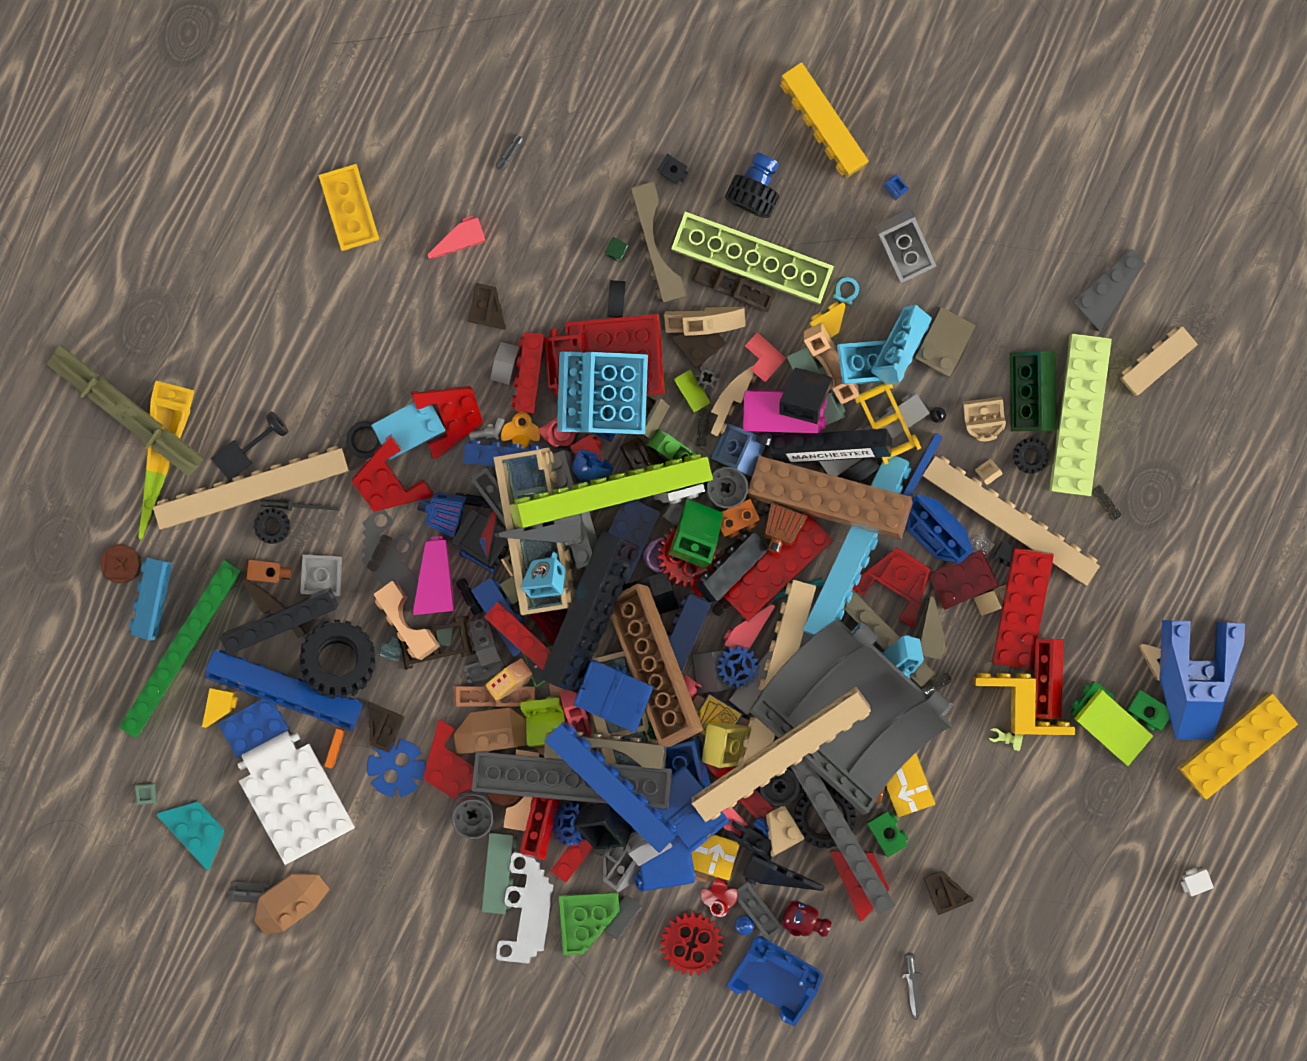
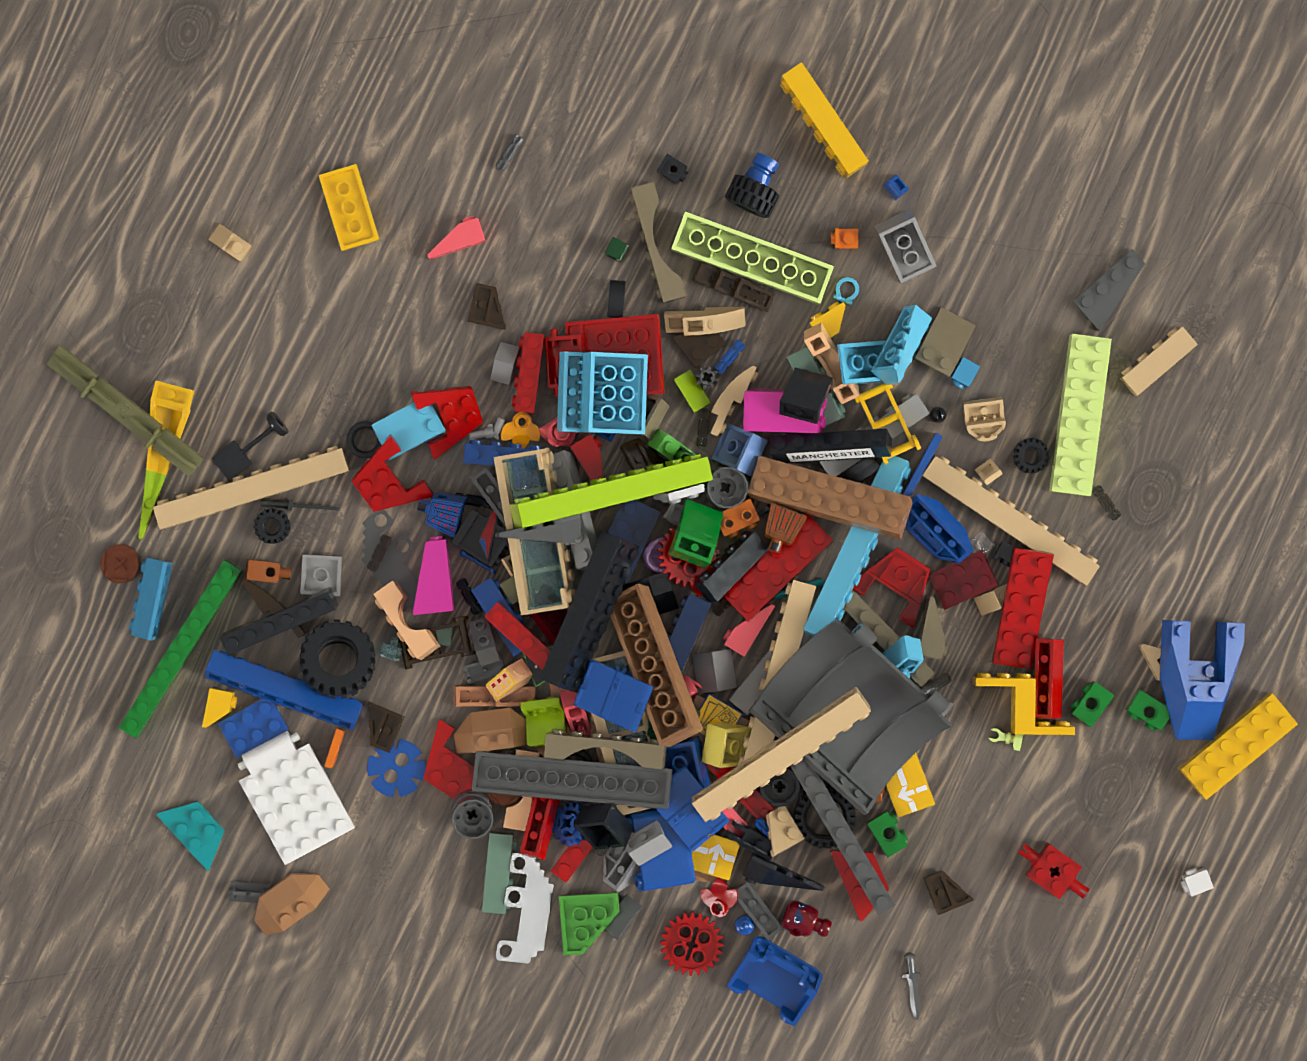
(145, 794): sand green tile -> none
(230, 242): none -> tan slope
(544, 577): medium azure torso -> none
(589, 467): blue cylinder -> none
(611, 786): blue brick -> none
(729, 357): none -> blue axle
(733, 678): blue gear -> none
(765, 438): black hinge -> none
(768, 356): coral tile -> none
(844, 238): none -> orange bracket
(964, 373): none -> dark azure brick
(1033, 391): dark green slope -> none
(1041, 874): none -> red brick
(1113, 727): lime tile -> none

